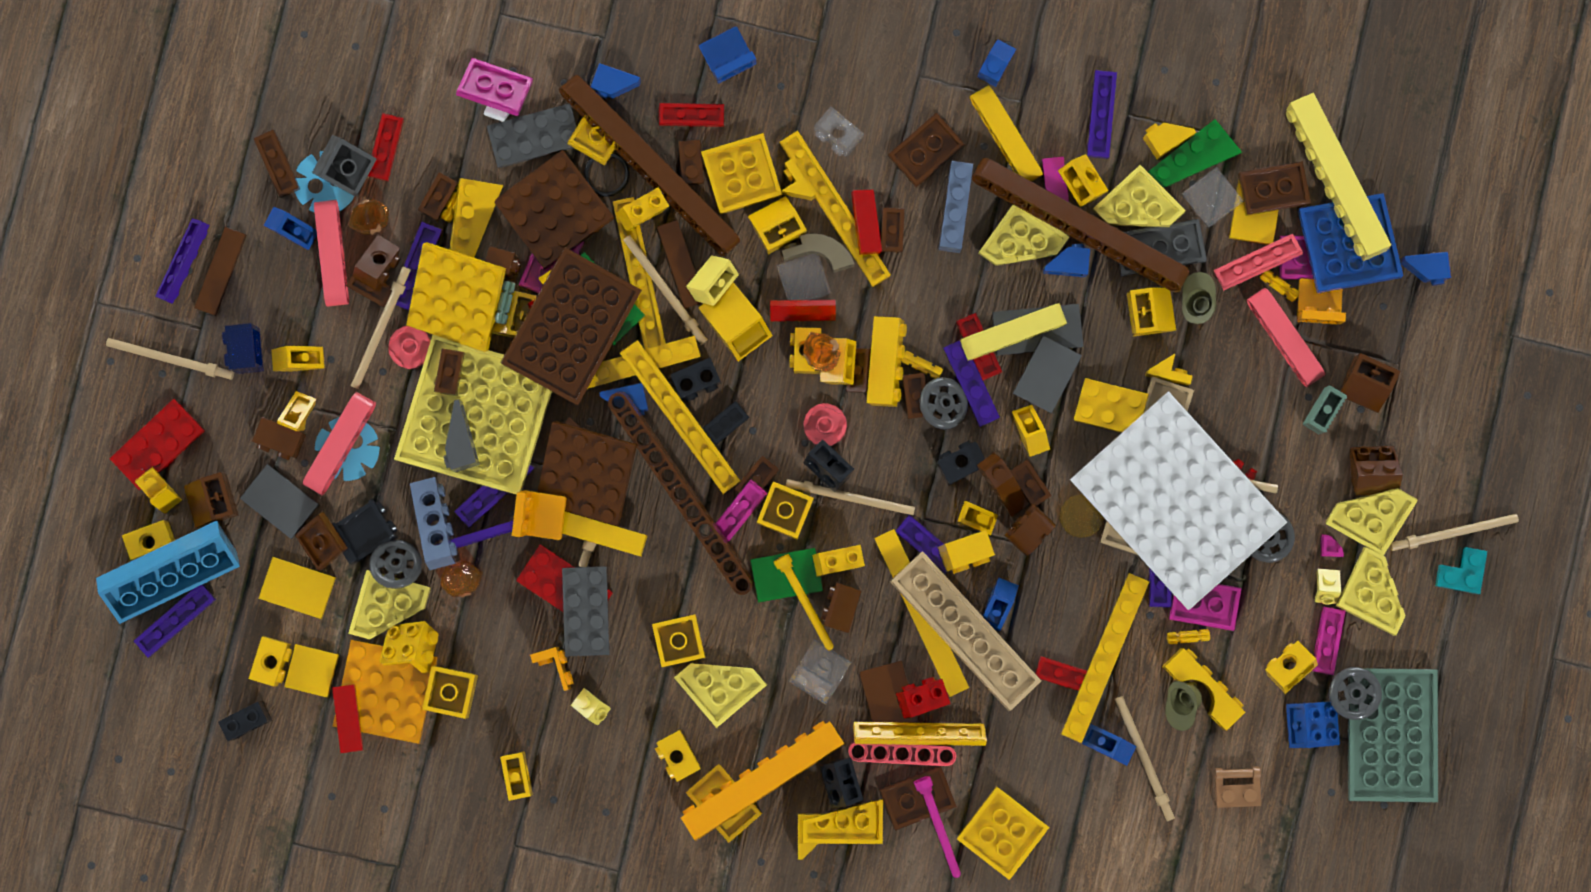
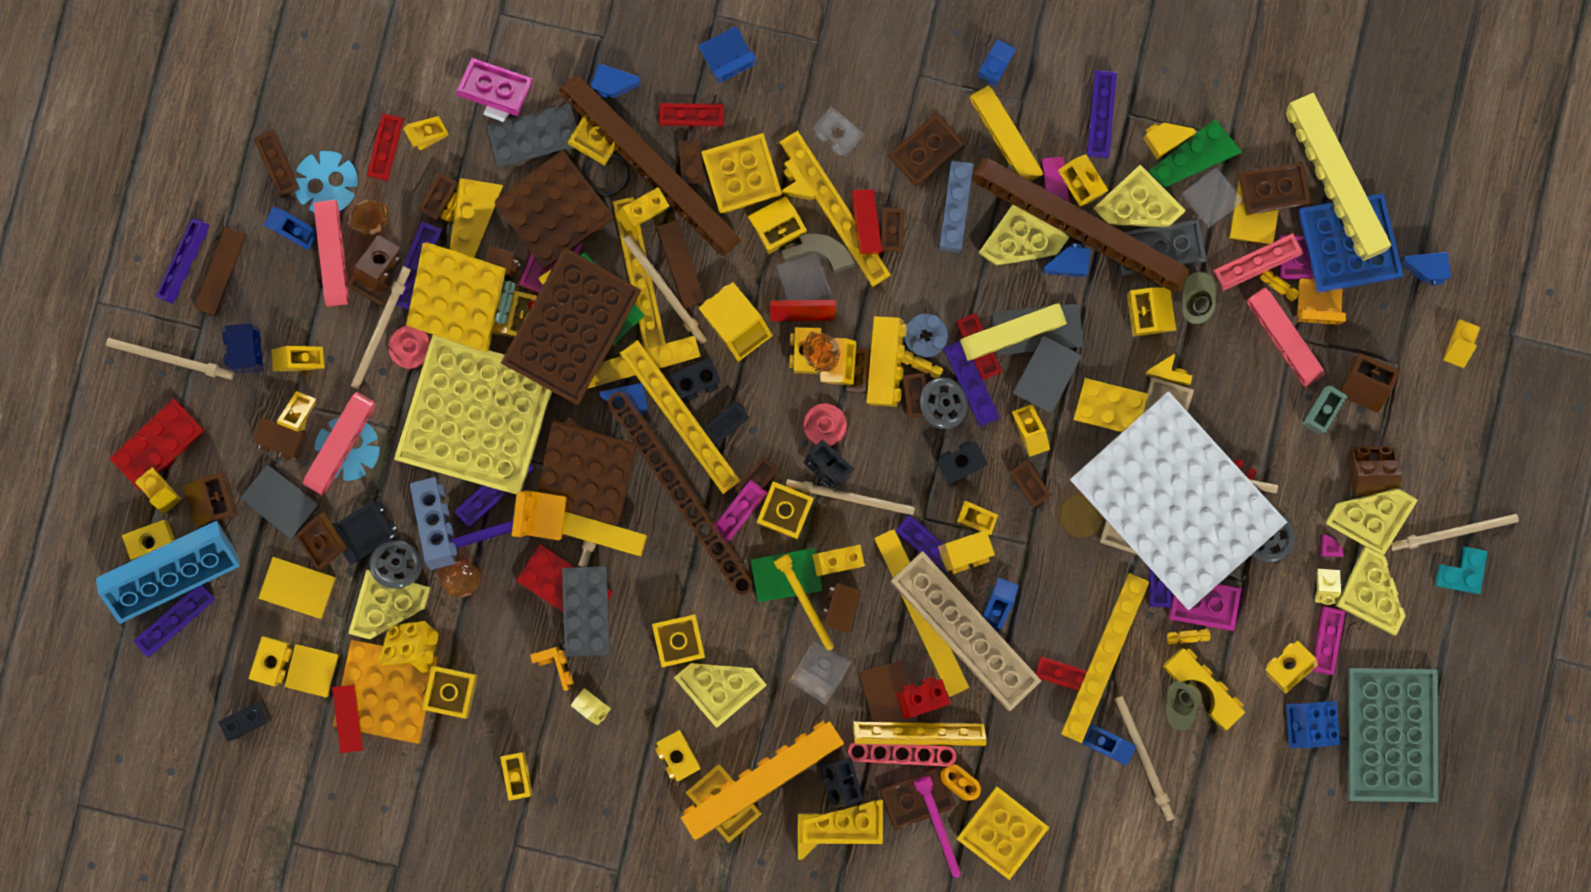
(344, 165): dark grey slope -> none
(425, 132): none -> yellow slope
(449, 372): reddish brown plate -> none
(459, 443): dark grey slope -> none
(712, 280): light yellow brick -> none
(919, 346): none -> sand blue plate
(960, 781): none -> light orange plate
(1003, 483): reddish brown slope -> none
(1030, 530): reddish brown brick -> none
(1237, 794): medium nougat plate -> none
(1373, 690): dark grey plate -> none
(1461, 344): none -> yellow slope

